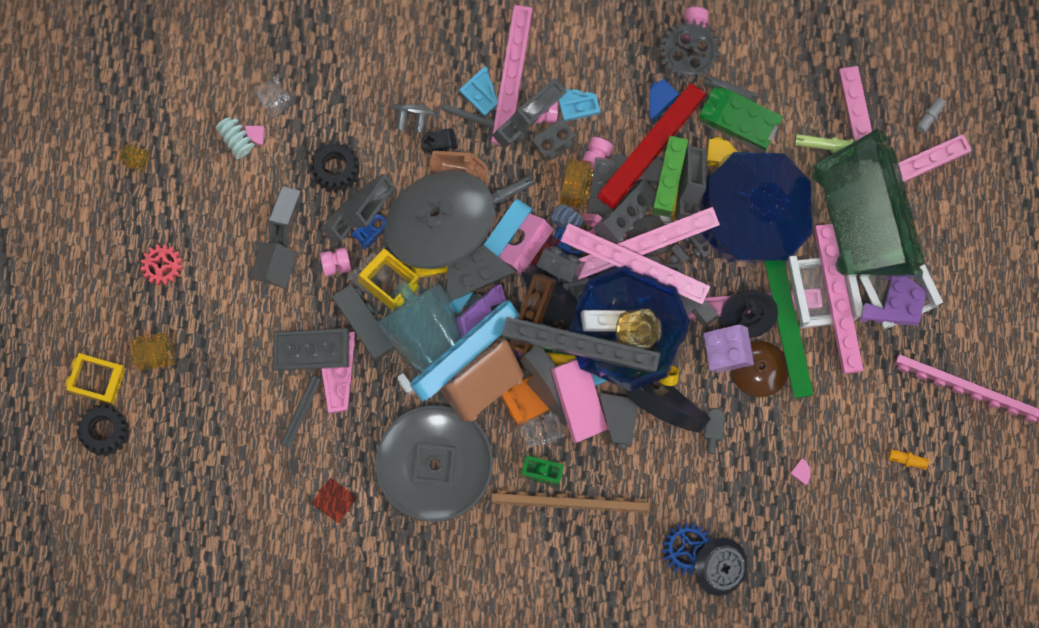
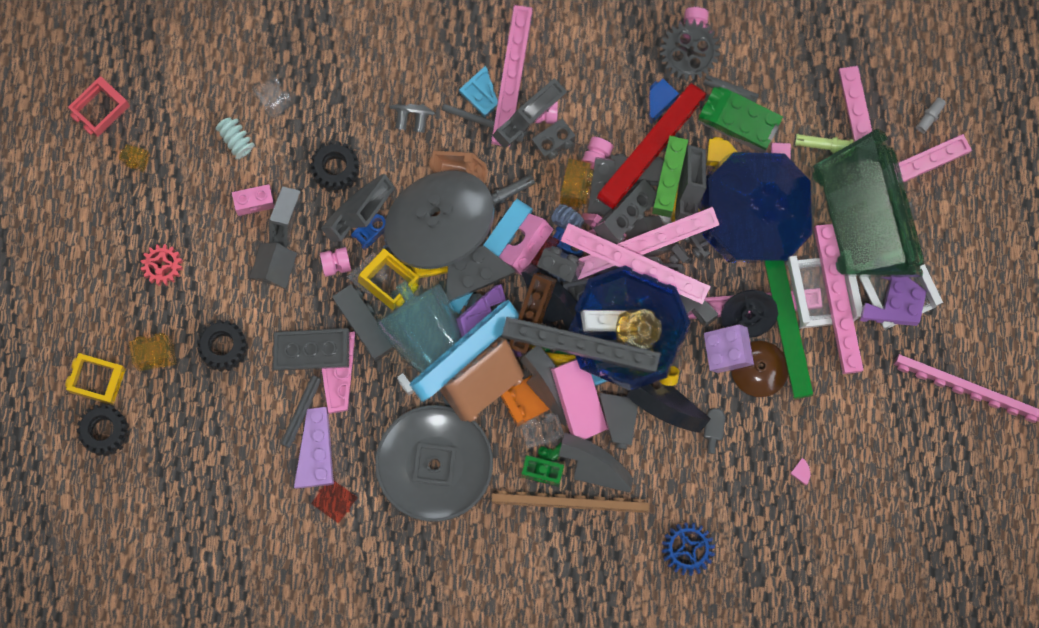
(87, 96): none -> coral window
(230, 359): none -> black tyre
(253, 200): none -> bright pink brick
(256, 134): bright pink tile -> none
(315, 452): none -> lavender wing
(440, 141): black piece -> none
(549, 454): none -> green arm
(578, 105): medium azure wing -> none
(595, 464): none -> dark grey slope
(711, 560): black piece -> none
(781, 148): none -> bright pink tile
(908, 459): light orange pin -> none

